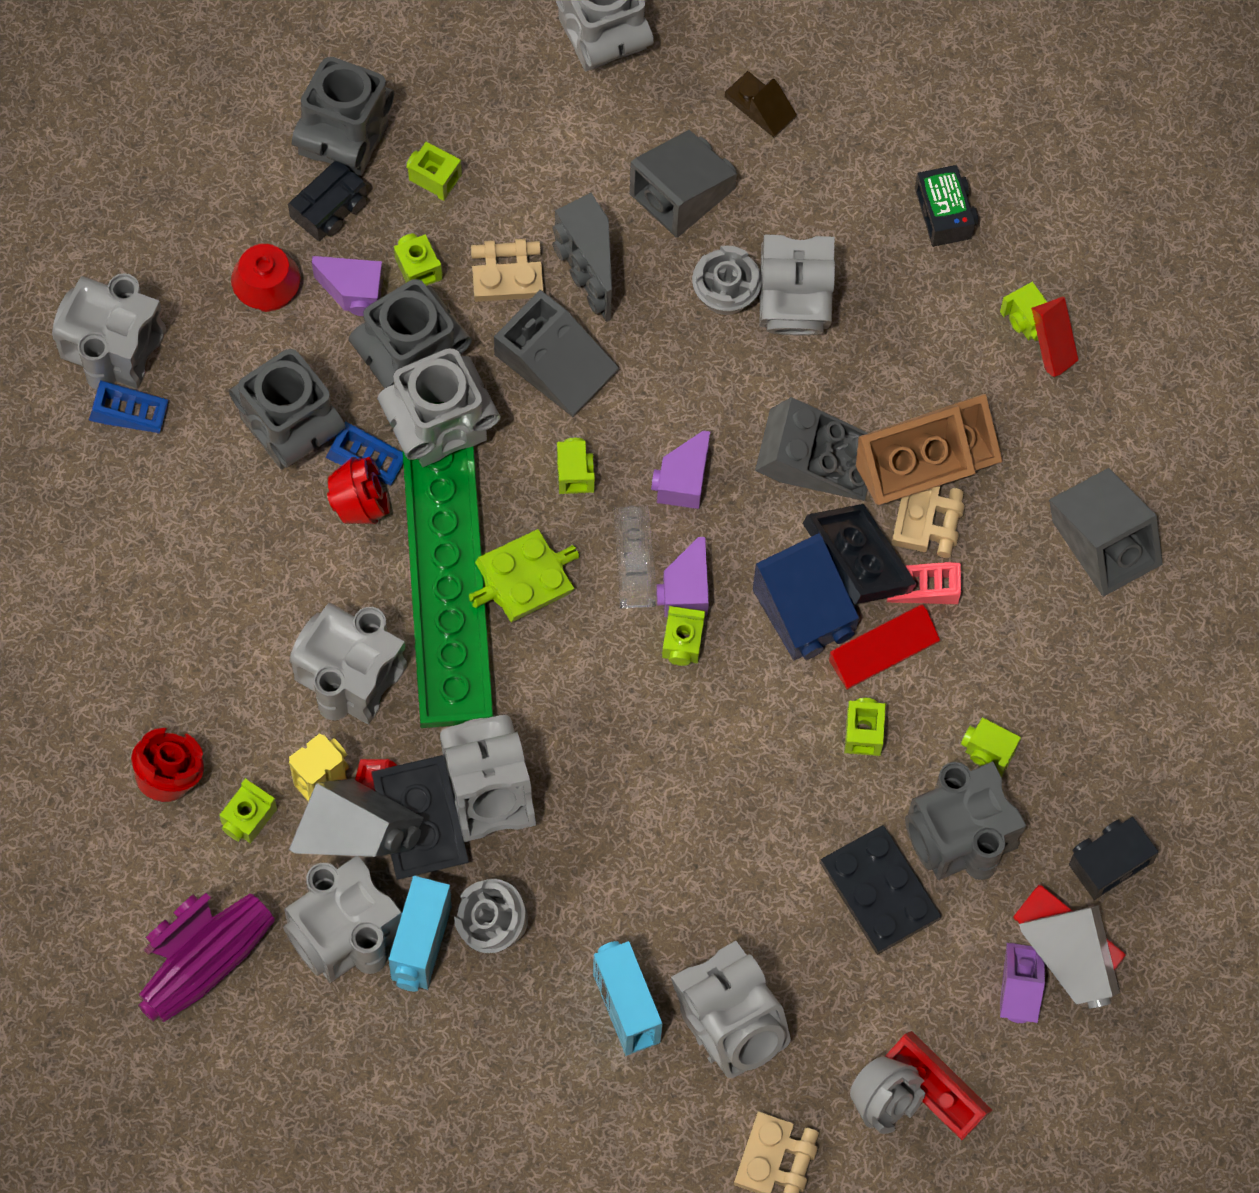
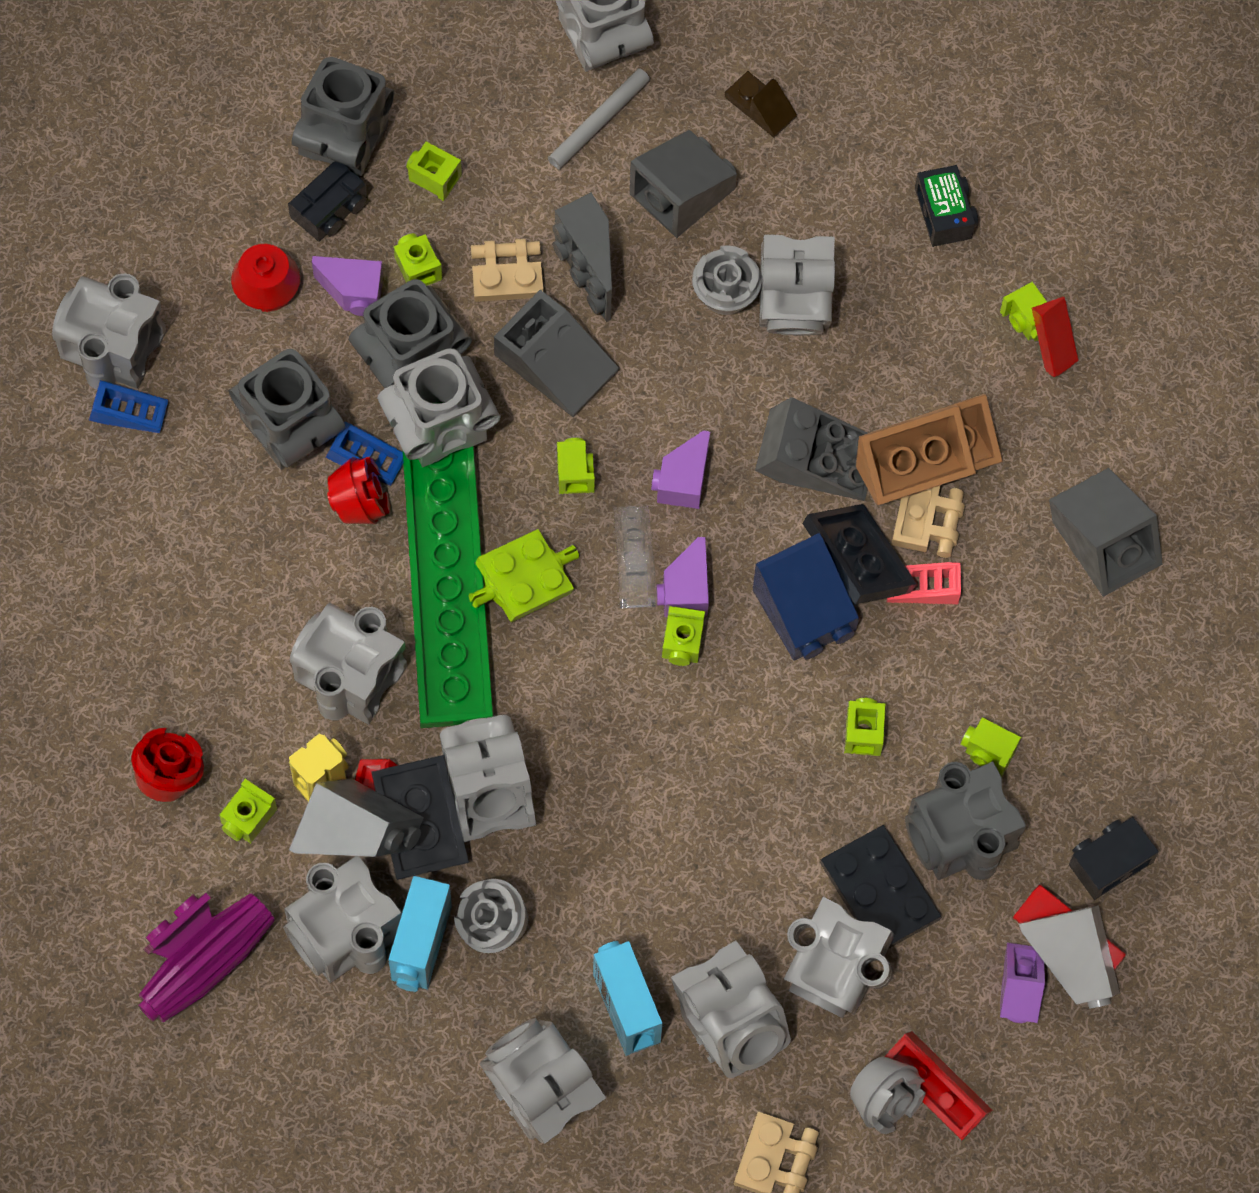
(540, 1078): none -> light grey piece
(599, 118): none -> light grey piece
(835, 964): none -> light grey piece
(884, 646): red slope -> none

